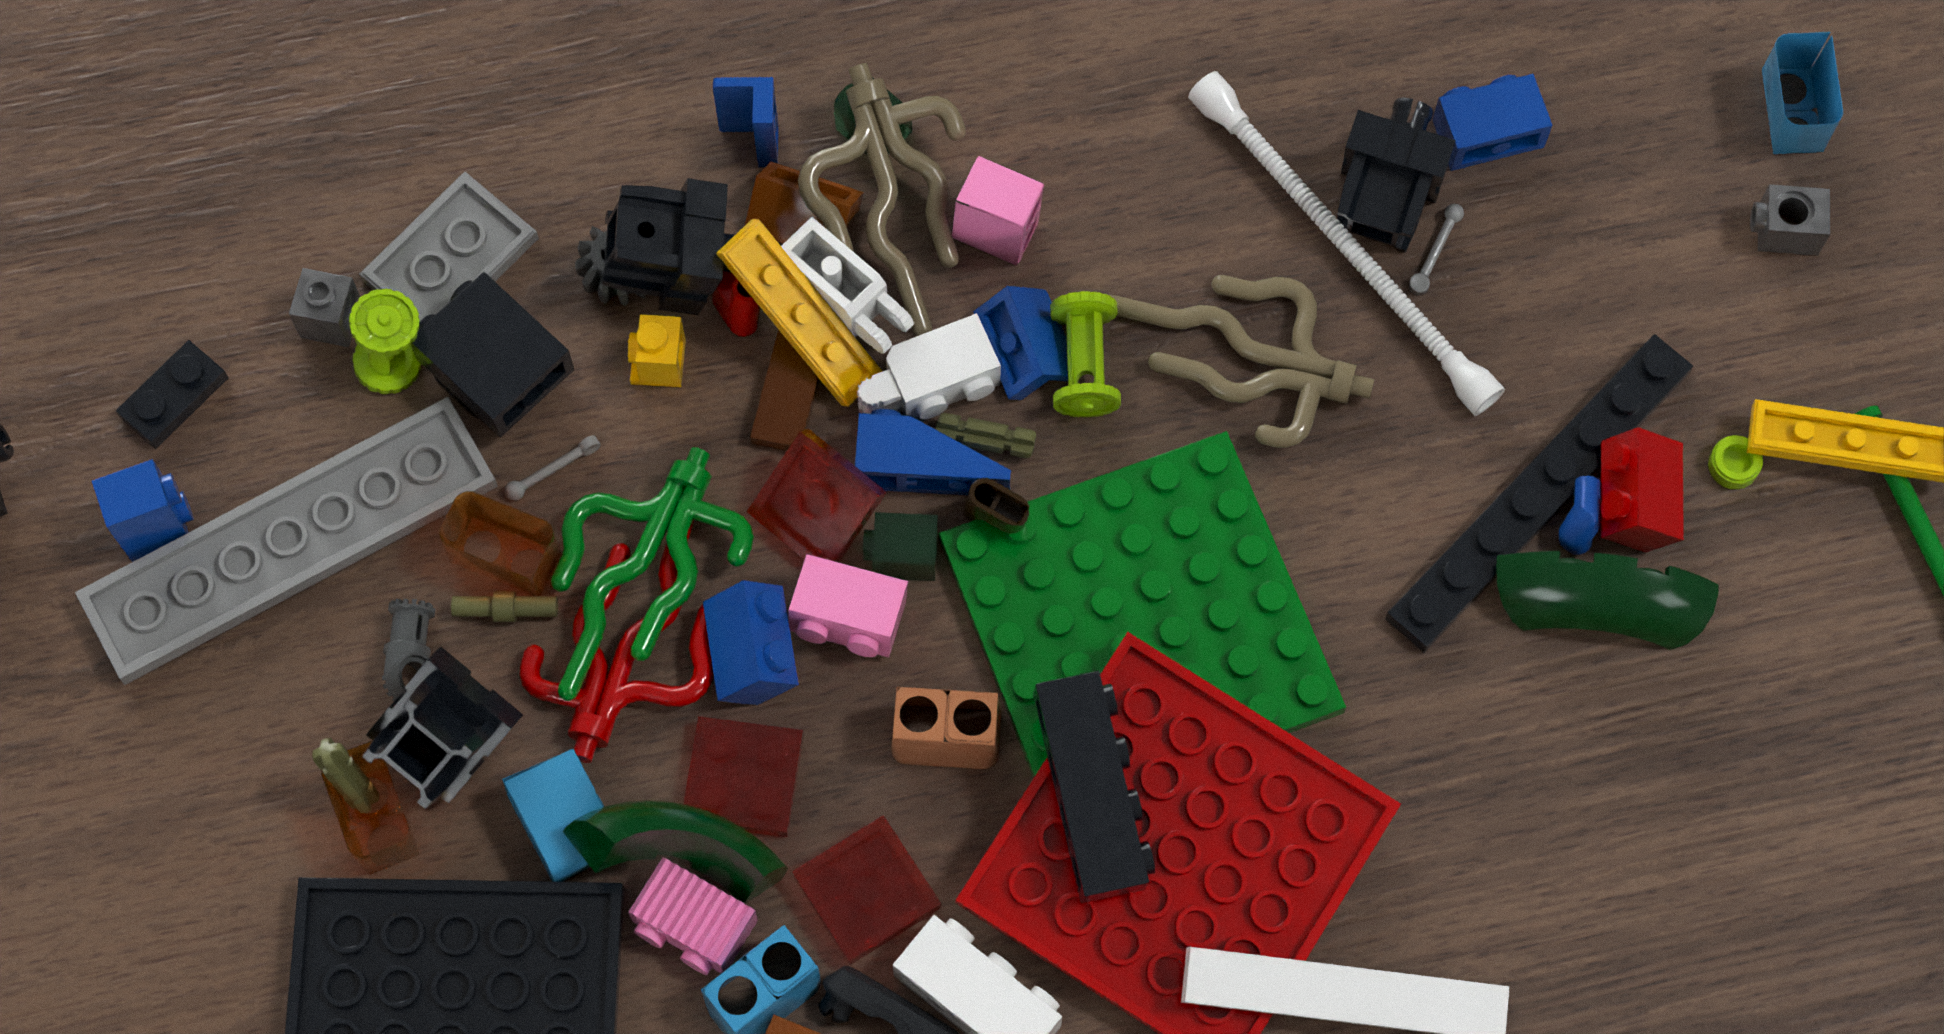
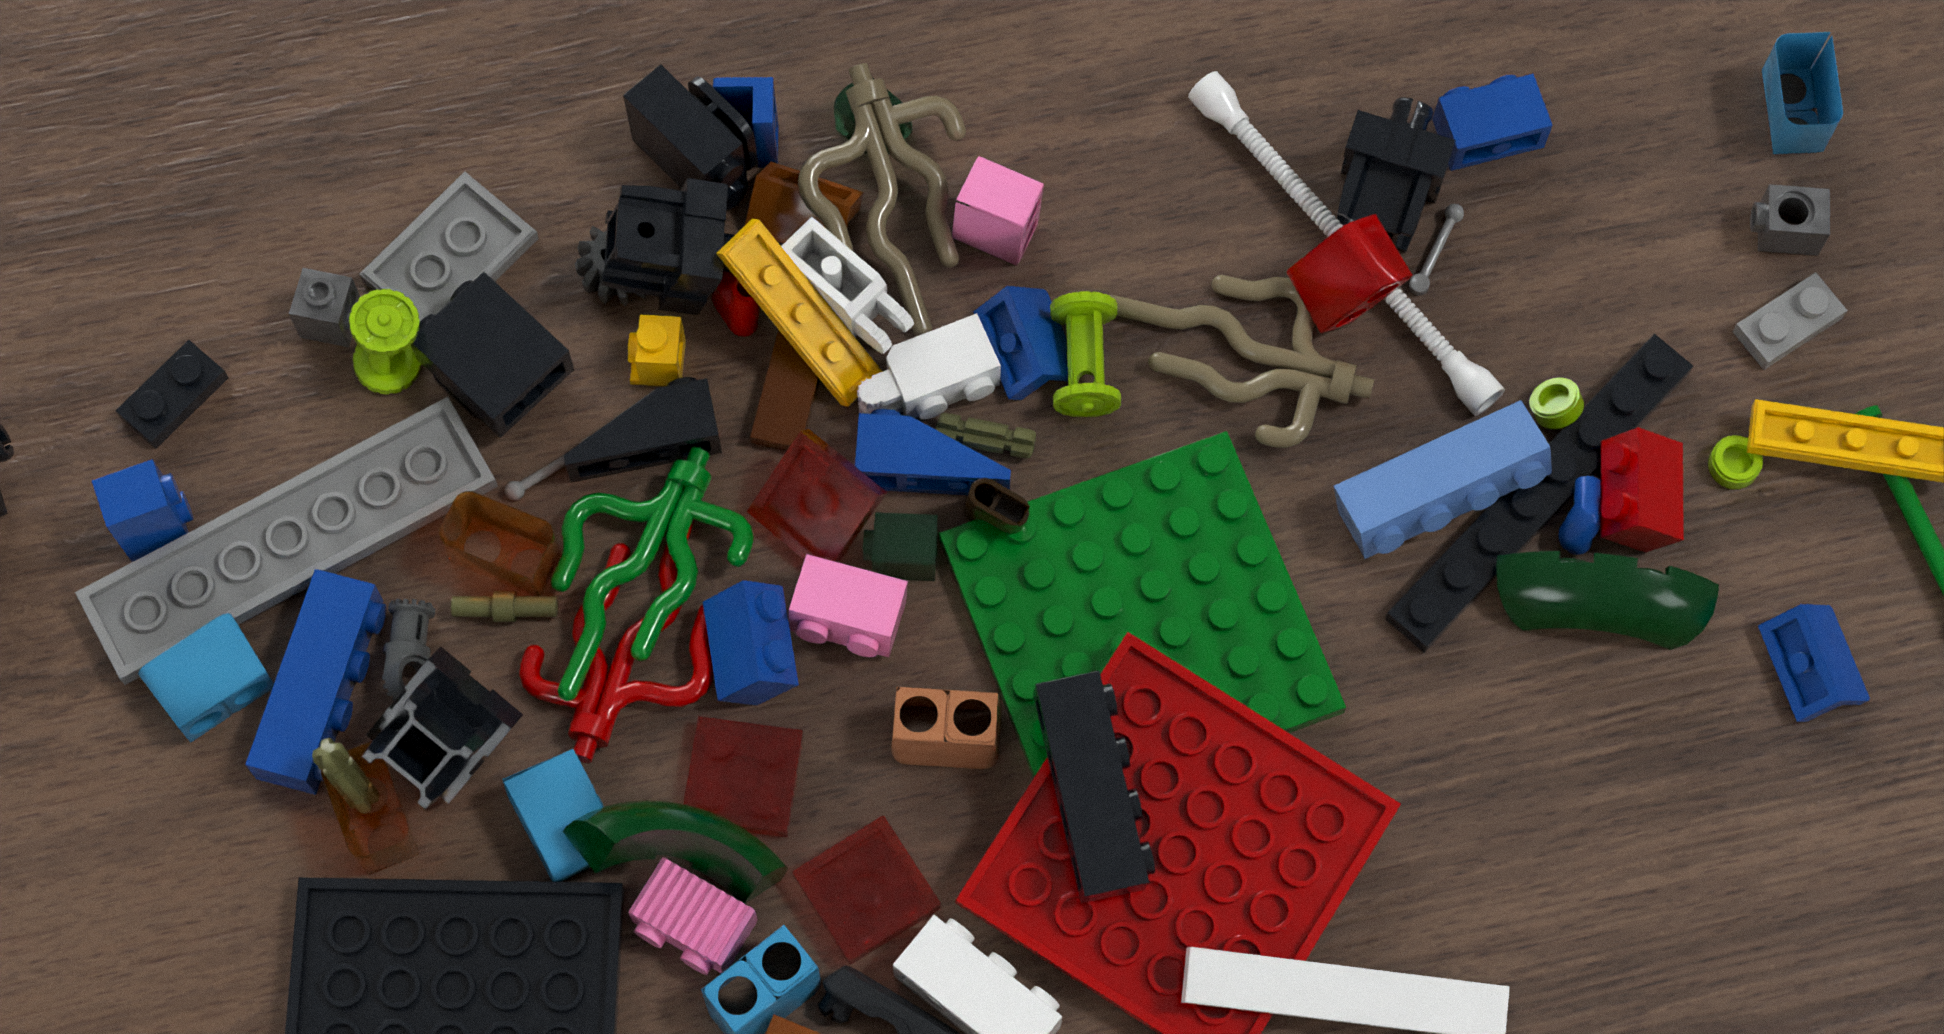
(207, 677): none -> dark azure piece
(316, 679): none -> blue brick
(650, 432): none -> black slope
(691, 132): none -> black brick
(1348, 273): none -> red piece
(1443, 479): none -> medium blue brick
(1556, 403): none -> lime tile
(1789, 321): none -> light grey plate
(1813, 661): none -> blue panel

